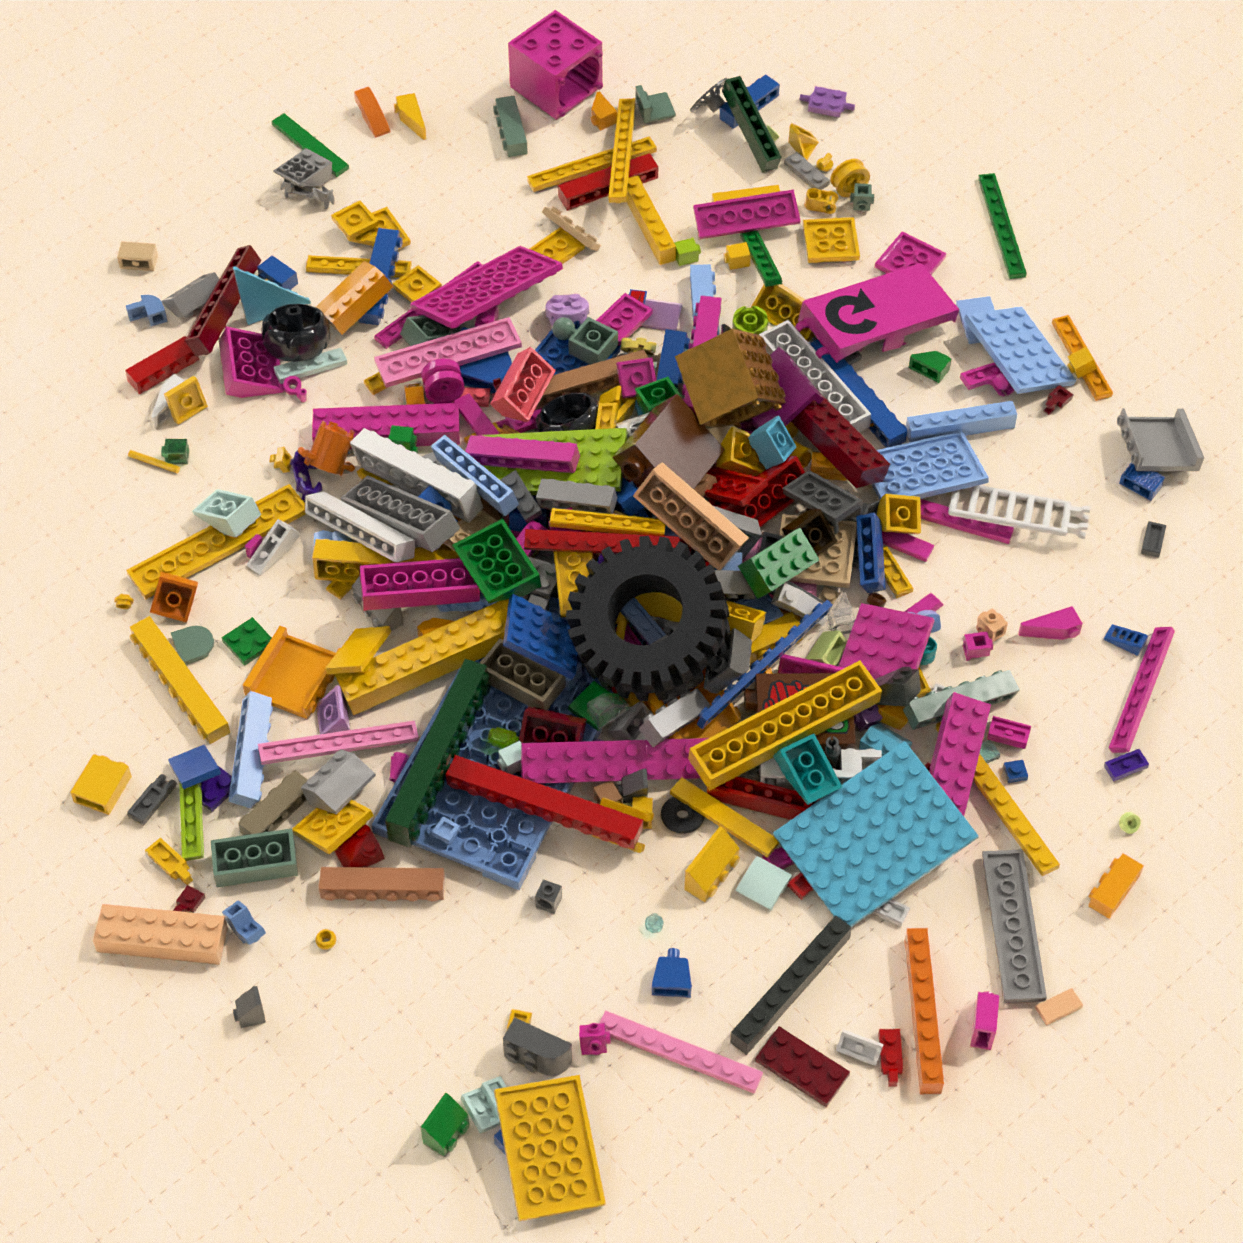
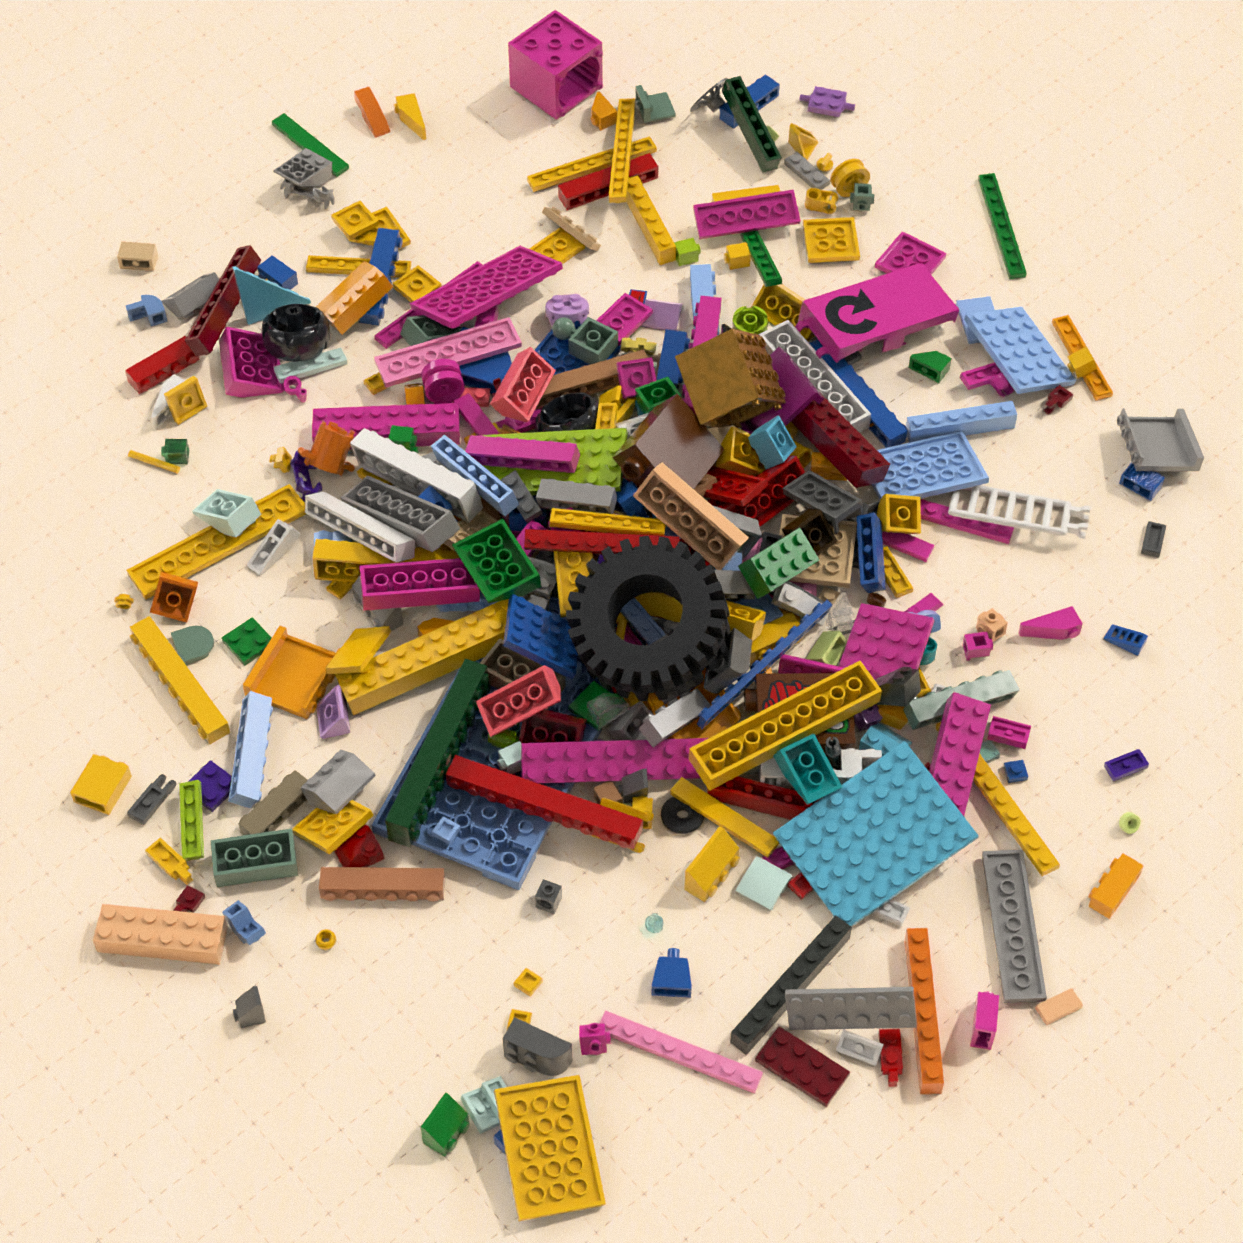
(194, 766): blue tile -> none
(252, 545): dark pink tile -> none
(332, 742): bright pink plate -> none
(397, 764): dark pink cone -> none
(511, 126): sand green brick -> none
(519, 700): none -> coral slope
(528, 982): none -> yellow tile
(851, 1008): none -> light grey plate
(1141, 690): dark pink plate -> none

